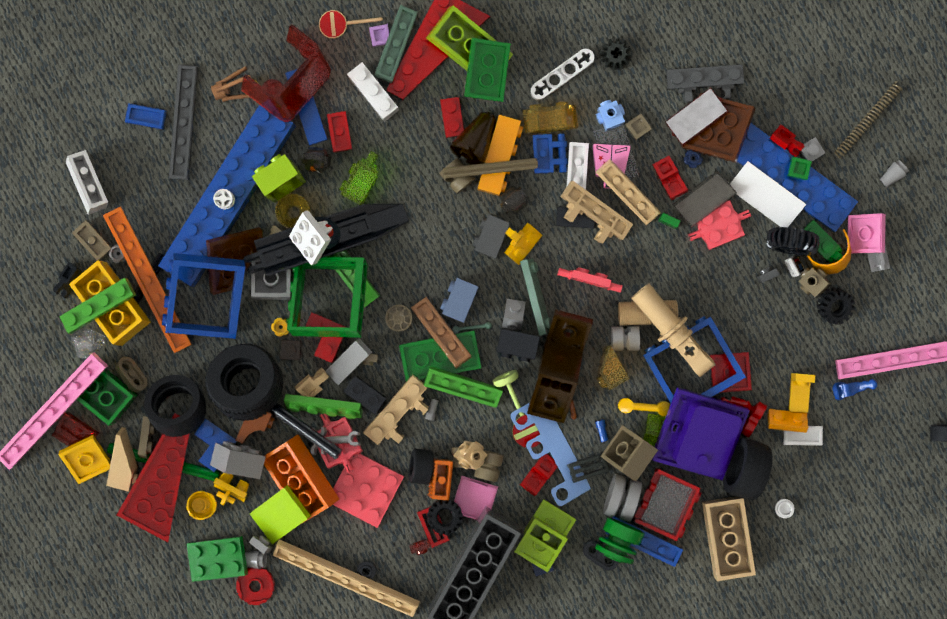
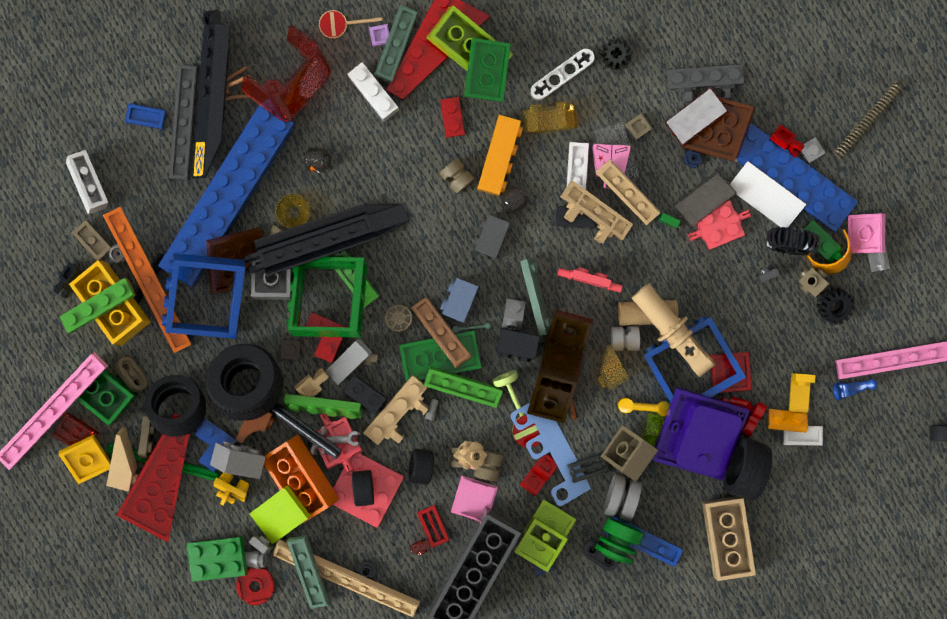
(86, 343): clear piece -> none
(201, 505): yellow hair -> none
(211, 92): none -> black hinge
(220, 199): white wheel -> none
(275, 327): yellow plate -> none
(278, 178): lime brick -> none
(308, 571): none -> sand green tile
(311, 120): blue tile -> none
(314, 236): white plate -> none
(339, 131): red plate -> none
(361, 179): clear neon green hinge -> none
(363, 488): none -> black tyre
(441, 479): orange brick -> none
(452, 525): black tyre -> none
(475, 139): dark brown cone -> none
(489, 168): dark tan axle -> none
(521, 242): yellow hinge -> none
(543, 153): blue plate -> none
(602, 430): blue piece -> none
(610, 122): light blue brick -> none
(667, 504): clear window -> none
(670, 177): red slope -> none
(784, 508): white plate -> none
(794, 266): white slope -> none
(799, 168): green plate -> none
(894, 173): light grey cone -> none

